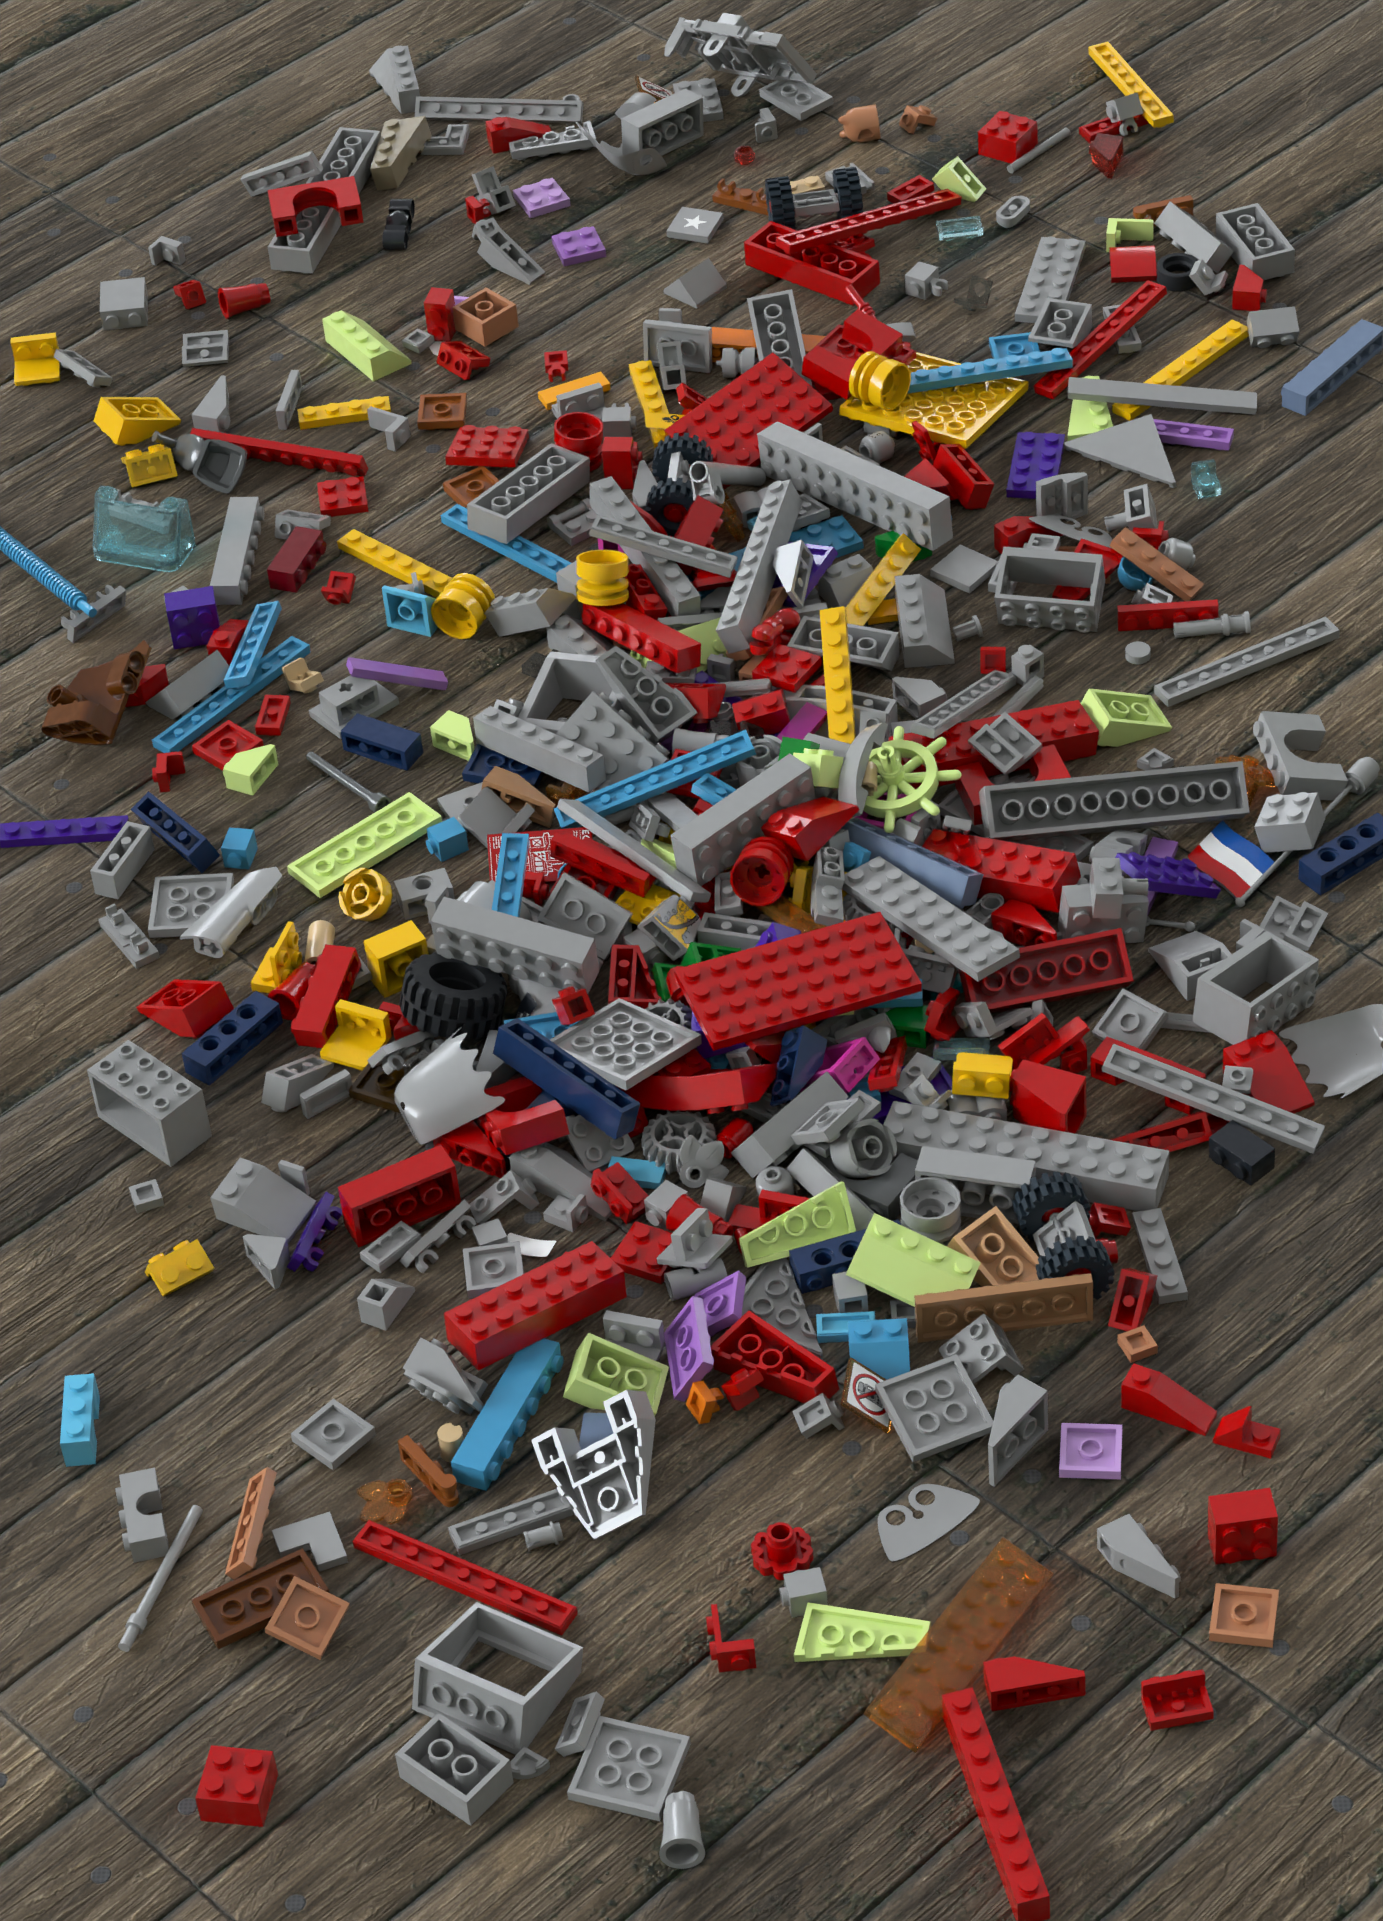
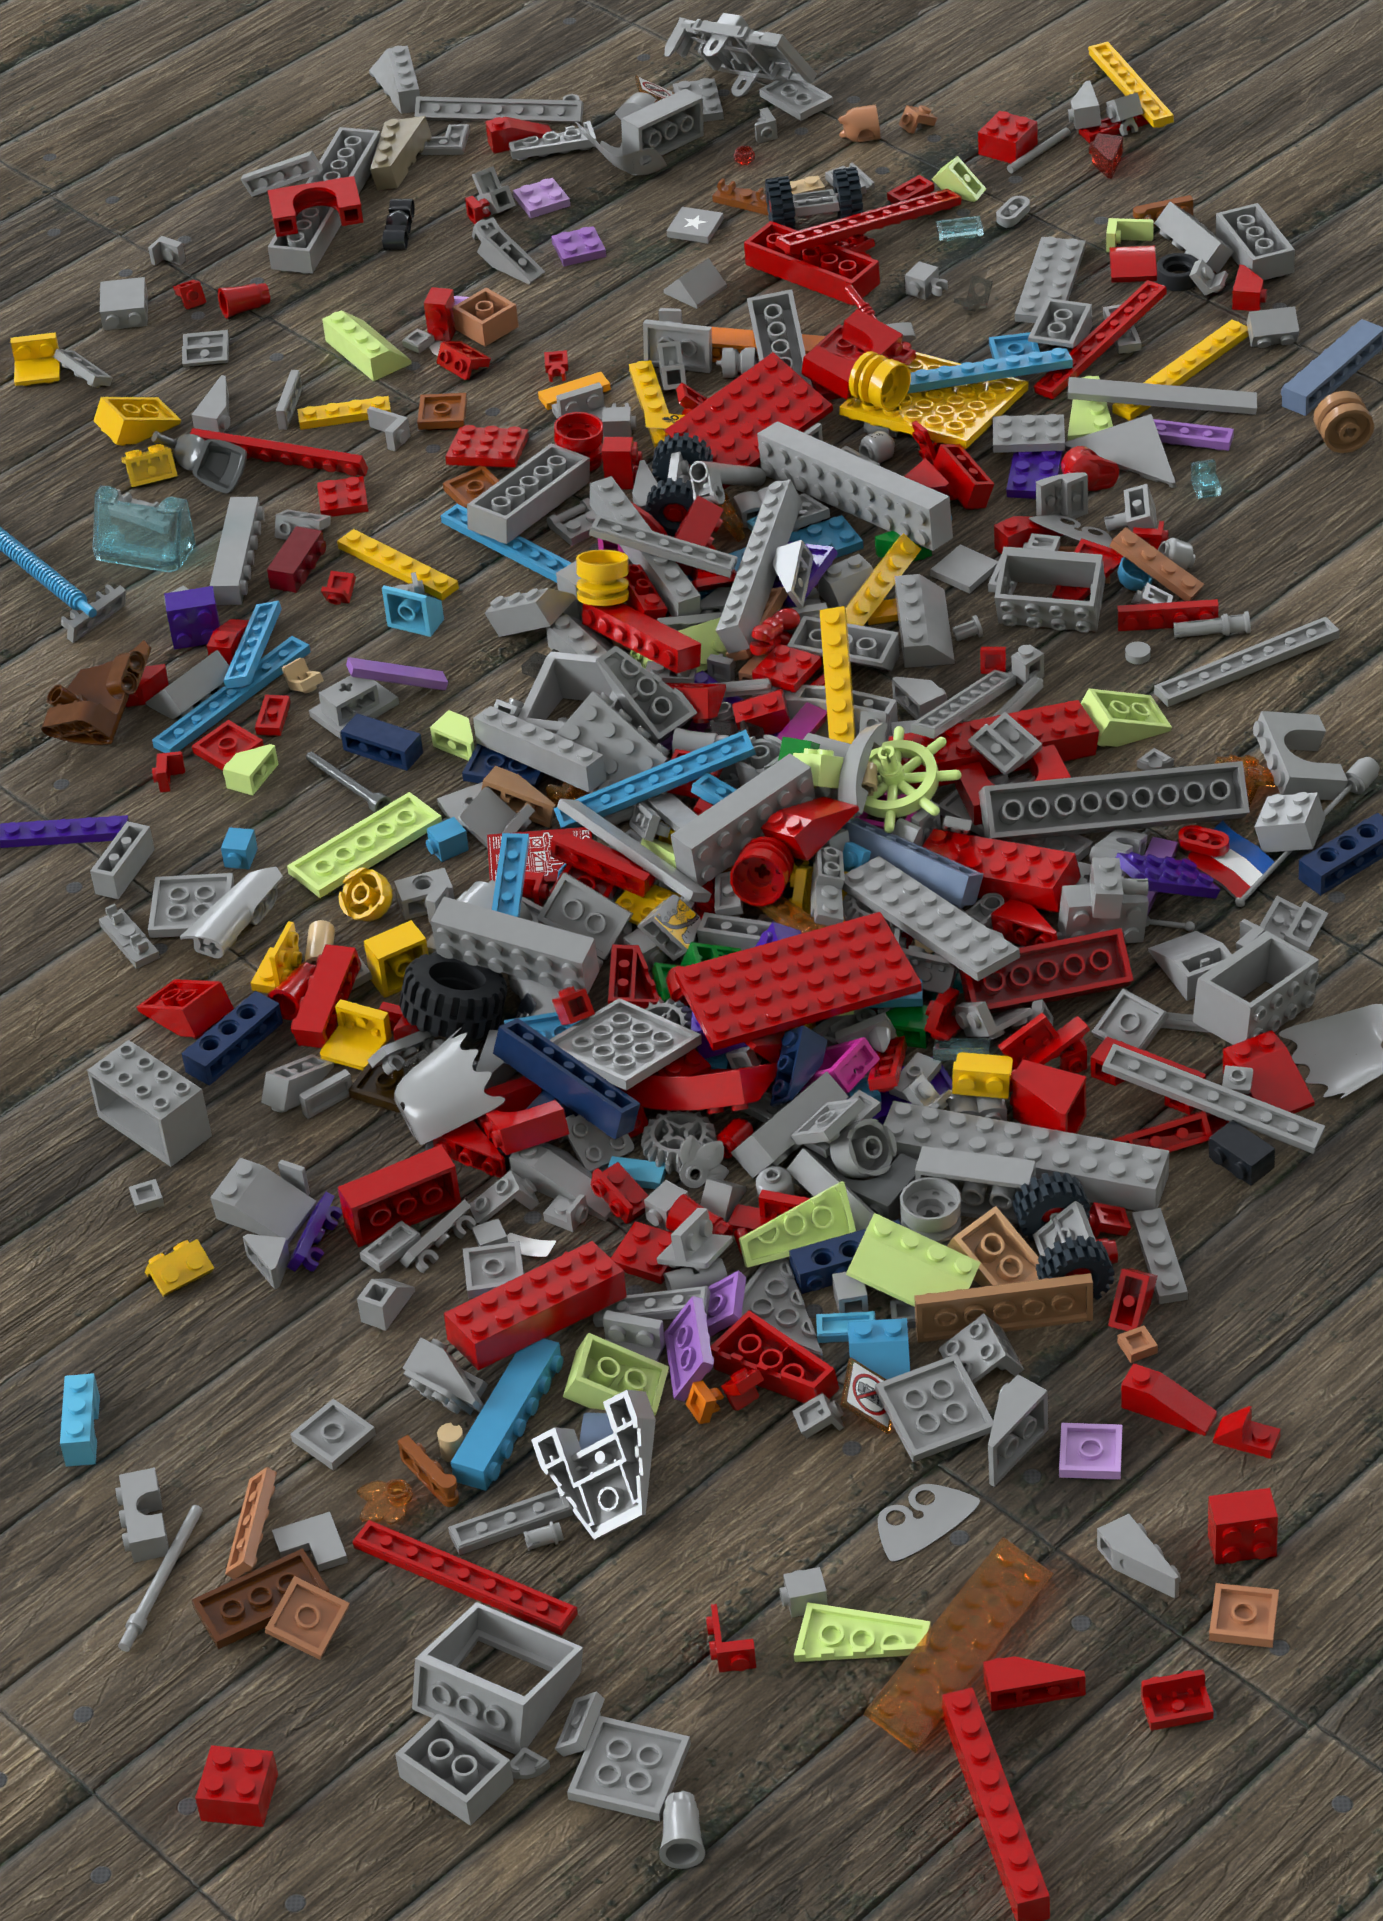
(175, 832): dark blue brick -> none
(462, 606): yellow wheel -> none
(655, 1305): none -> light grey tile
(781, 1550): red plant -> none
(1028, 433): none -> light grey plate
(1085, 108): none -> light grey slope
(1100, 471): none -> red helmet
(1204, 840): none -> red plate
(1343, 421): none -> medium nougat wheel

